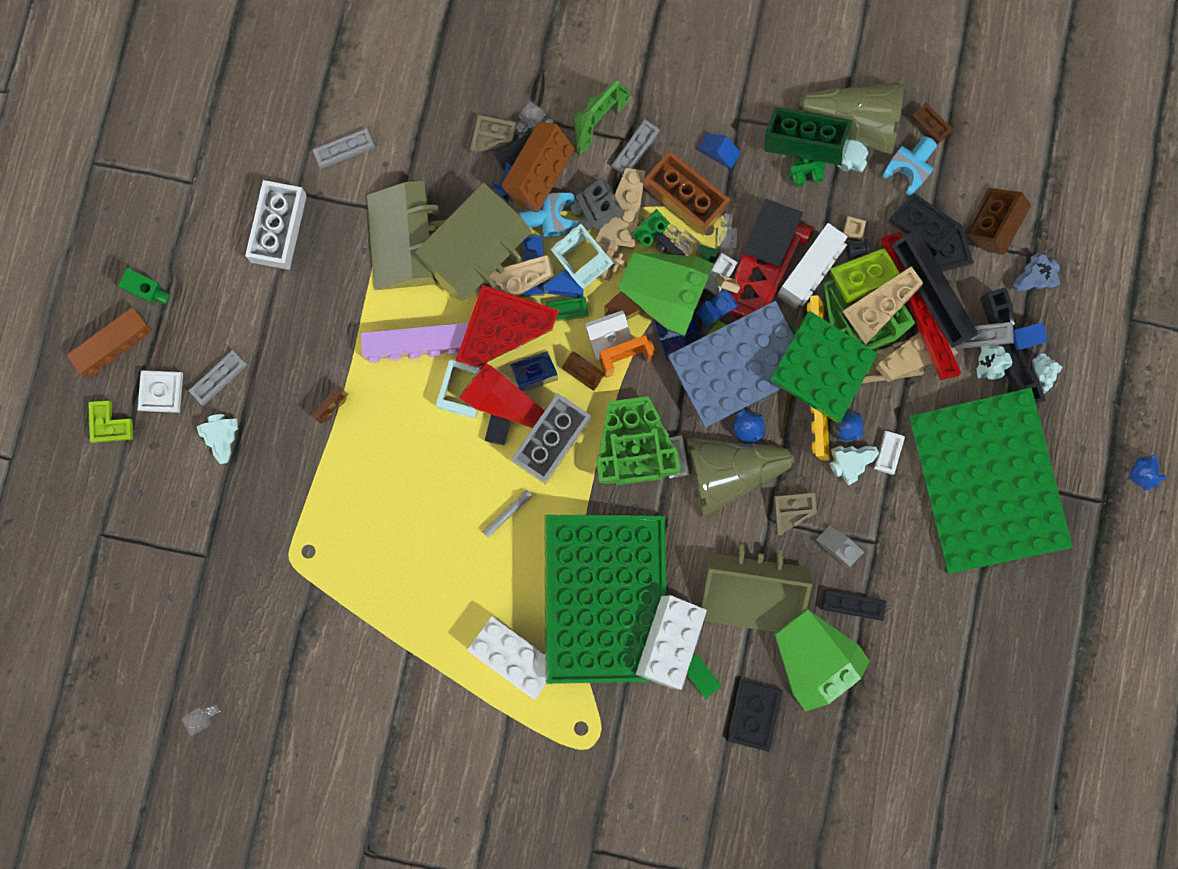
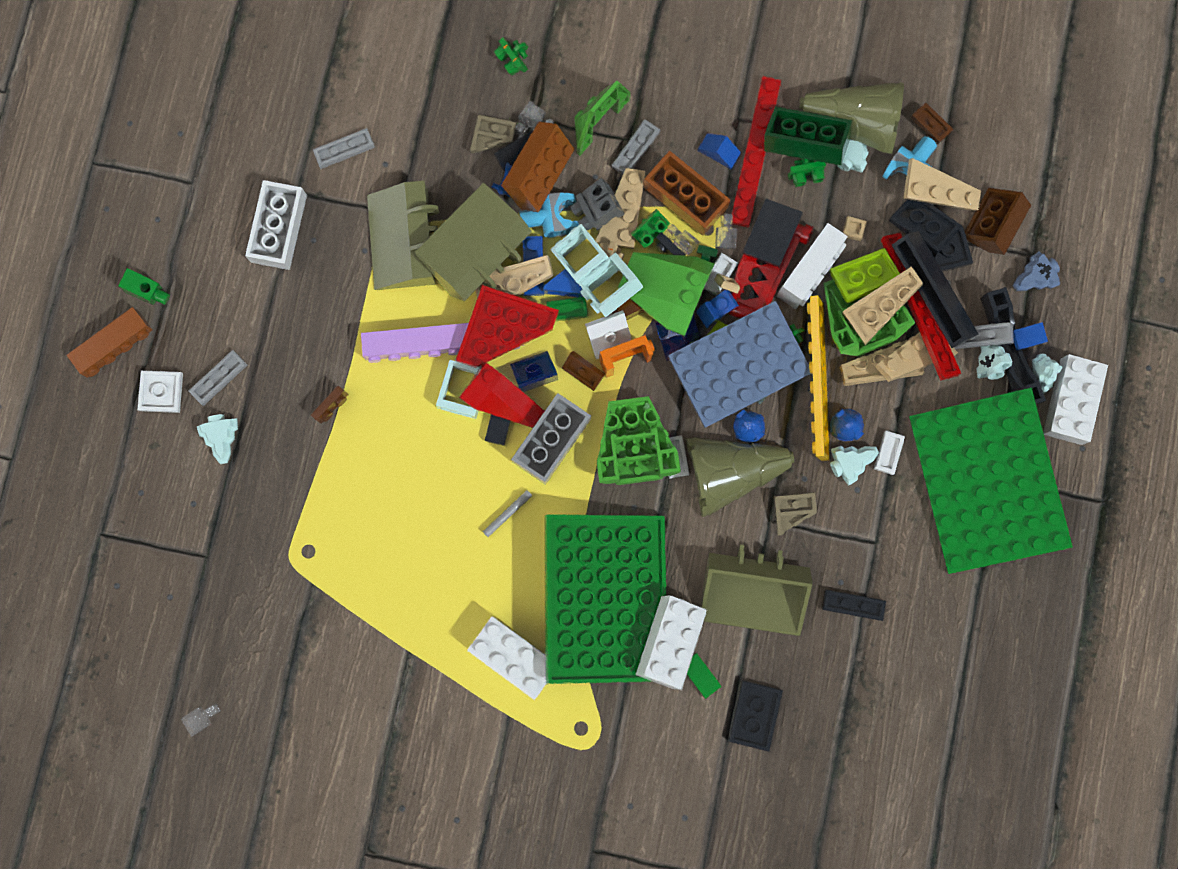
(105, 429): lime plate -> none
(516, 63): none -> green hips
(600, 275): none -> light aqua window
(754, 152): none -> red plate
(818, 660): bright green wedge -> none
(823, 367): green plate -> none
(839, 546): light grey slope -> none
(851, 251): black bush -> none
(938, 188): none -> tan wing
(1075, 400): none -> white brick
(1147, 472): blue helmet -> none

